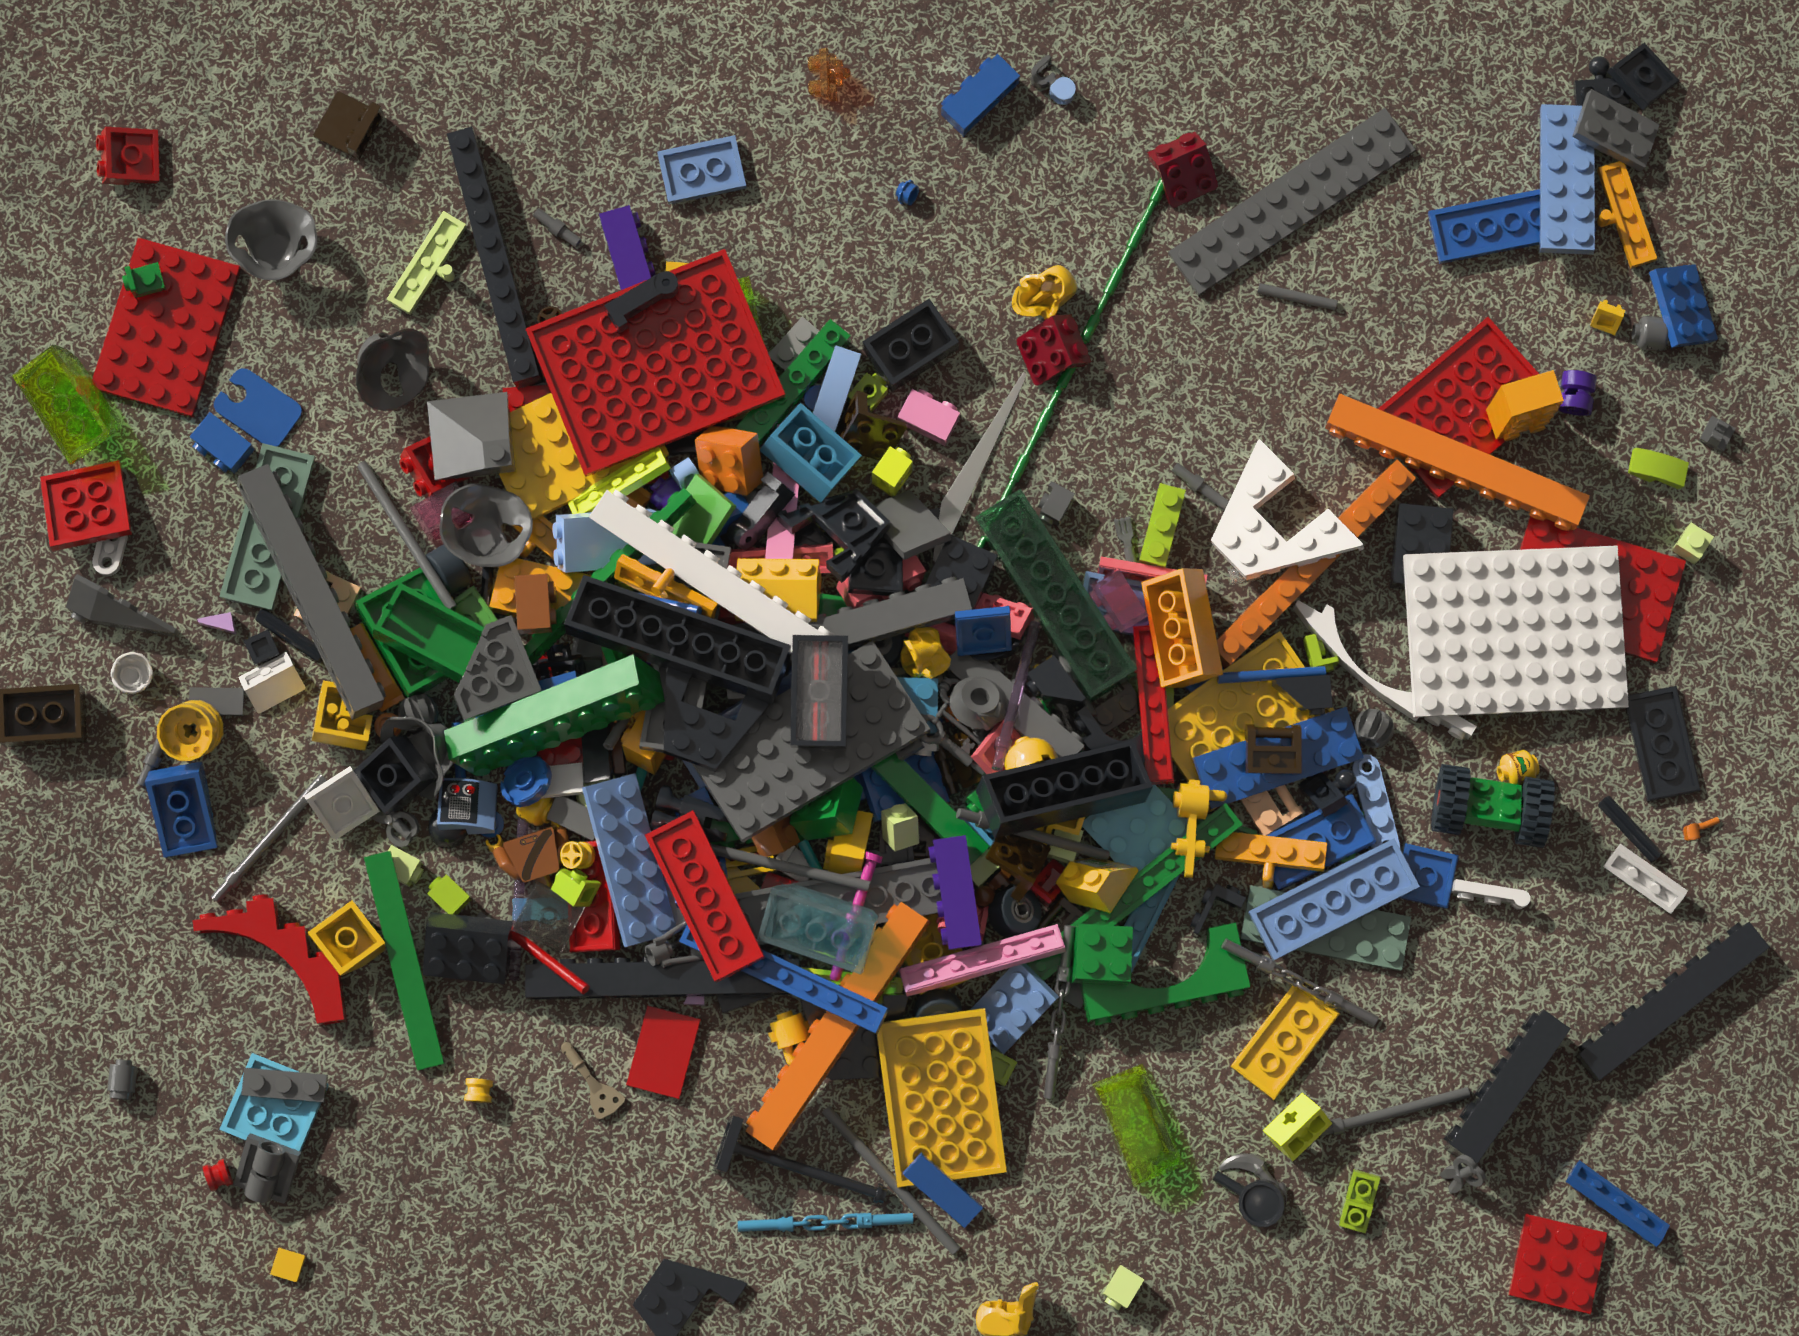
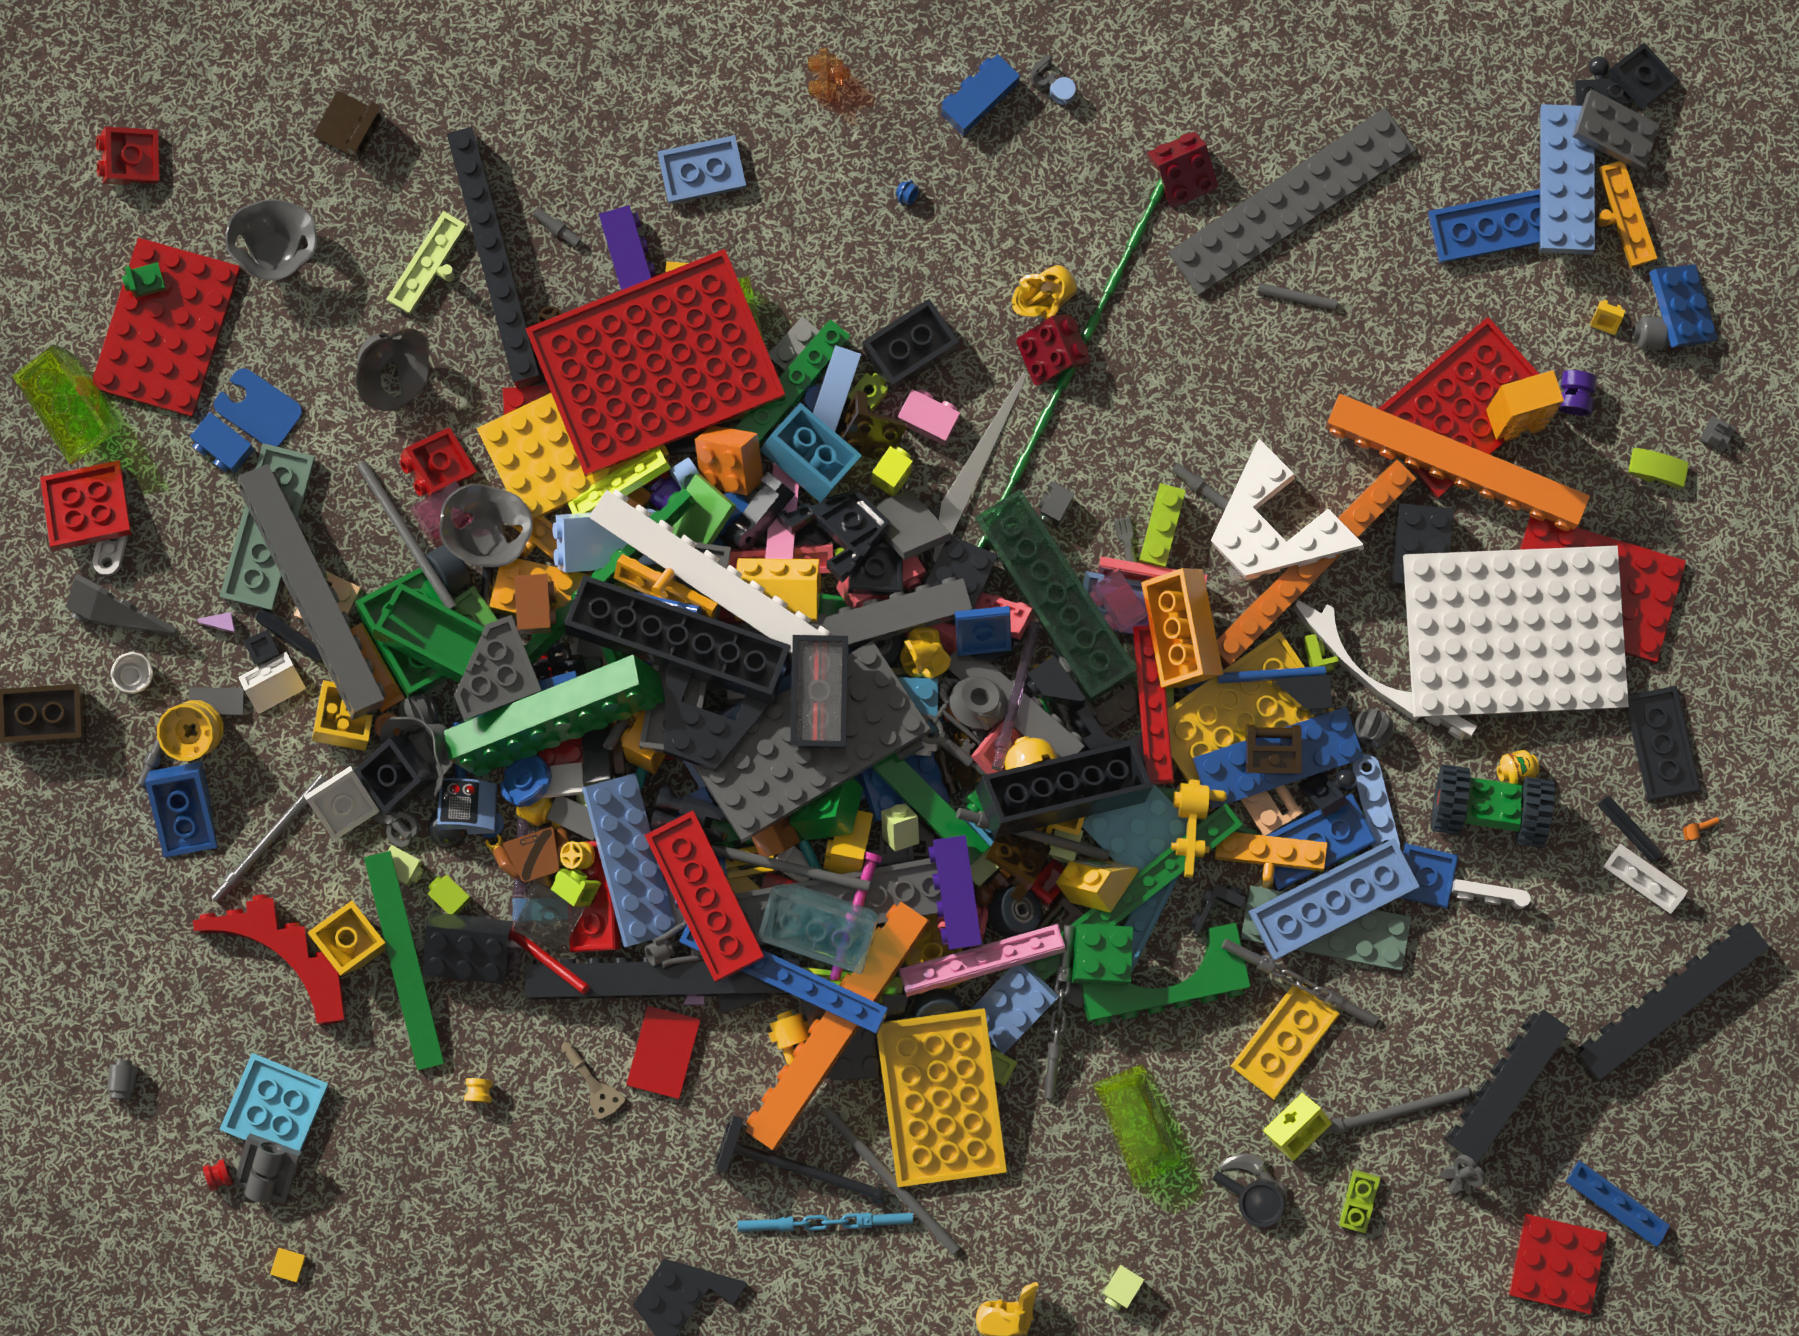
(284, 1085): dark grey plate -> none
(471, 436): dark grey slope -> none
(641, 297): black leg -> none
(942, 1190): blue tile -> none
(1692, 543): yellowish green brick -> none

